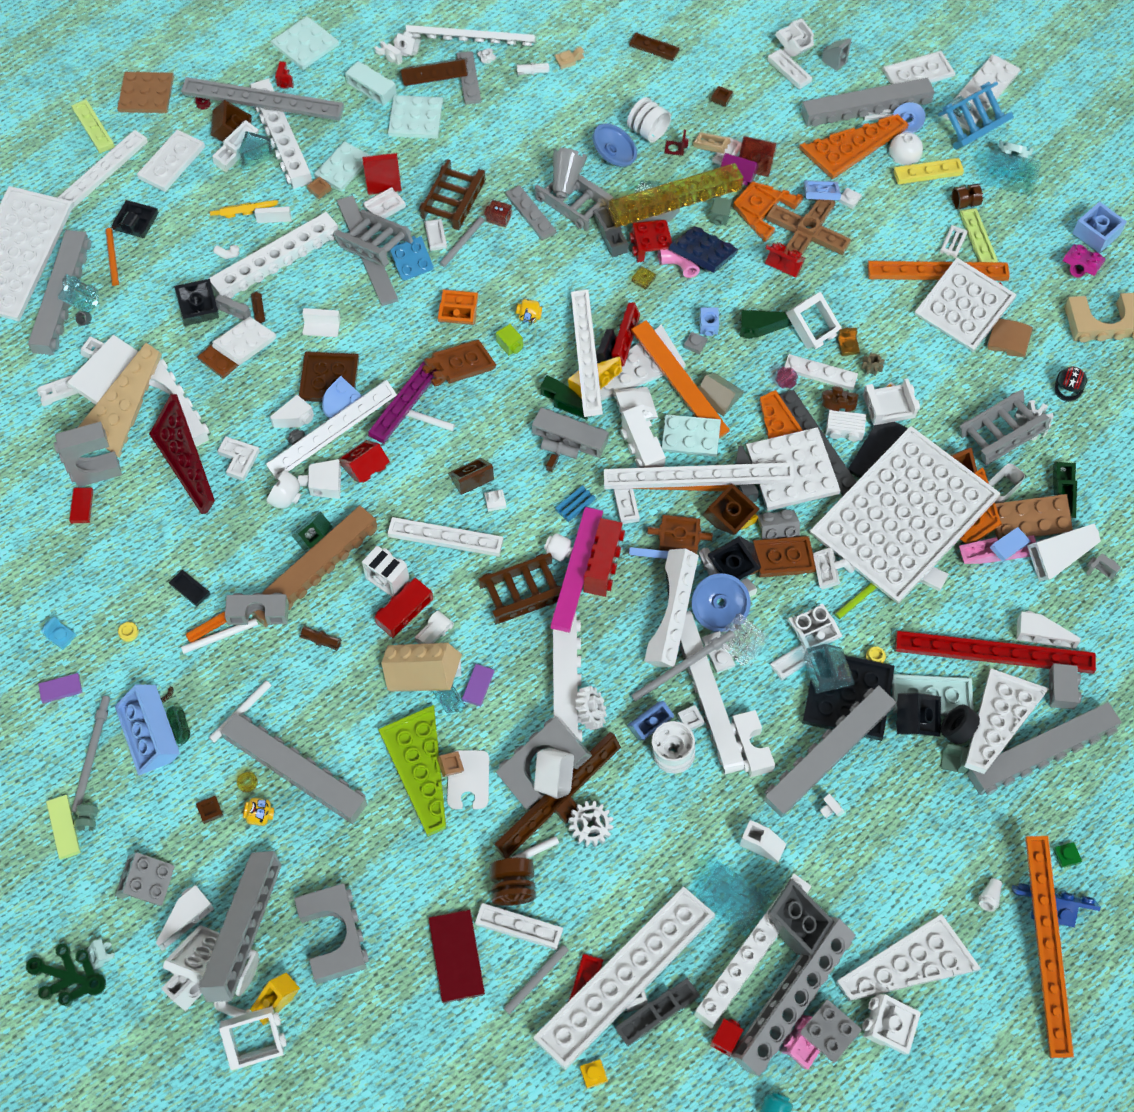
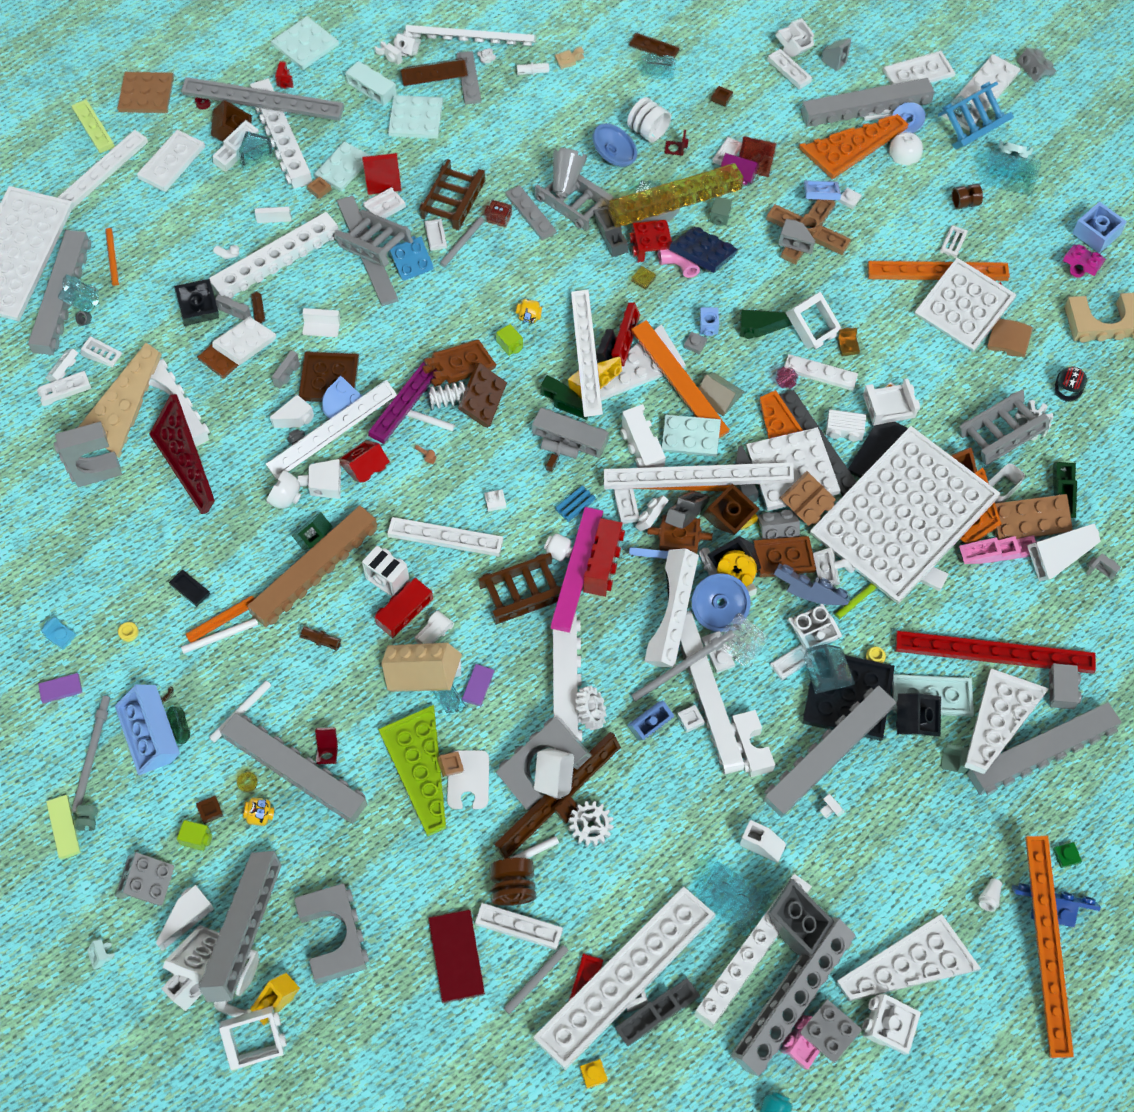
(65, 361): none -> white plate
(69, 976): dark green plant -> none
(81, 505): red tile -> none
(102, 369): white tile -> none
(135, 219): black plate -> none
(194, 835): none -> lime brick
(241, 606): light grey arch -> none
(242, 456): white plate -> none
(245, 209): yellow plate -> none
(282, 374): none -> light grey plate
(326, 743): none -> dark red bracket
(429, 455): none -> nougat hand
(446, 395): none -> white piece
(458, 307): orange brick -> none
(472, 475): reddish brown slope -> none
(482, 395): none -> reddish brown plate
(634, 397): white slope -> none
(648, 517): none -> white plate
(658, 67): none -> clear light blue bracket
(677, 737): white wheel -> none
(686, 509): none -> dark grey slope
(711, 142): tan tile -> none
(727, 1036): red brick -> none
(743, 562): none -> yellow plate
(757, 202): orange wing -> none
(784, 259): red bracket -> none
(796, 236): none -> light grey slope
(808, 499): none -> medium nougat plate
(819, 591): none -> sand blue slope
(837, 399): reddish brown plate -> none
(873, 364): dark tan gear -> none
(928, 171): light yellow plate -> none
(960, 724): black tyre -> none
(978, 235): yellowish green tile -> none
(1010, 544): light blue tile -> none
(1036, 64): none -> light grey bracket
(1041, 630): white slope -> none

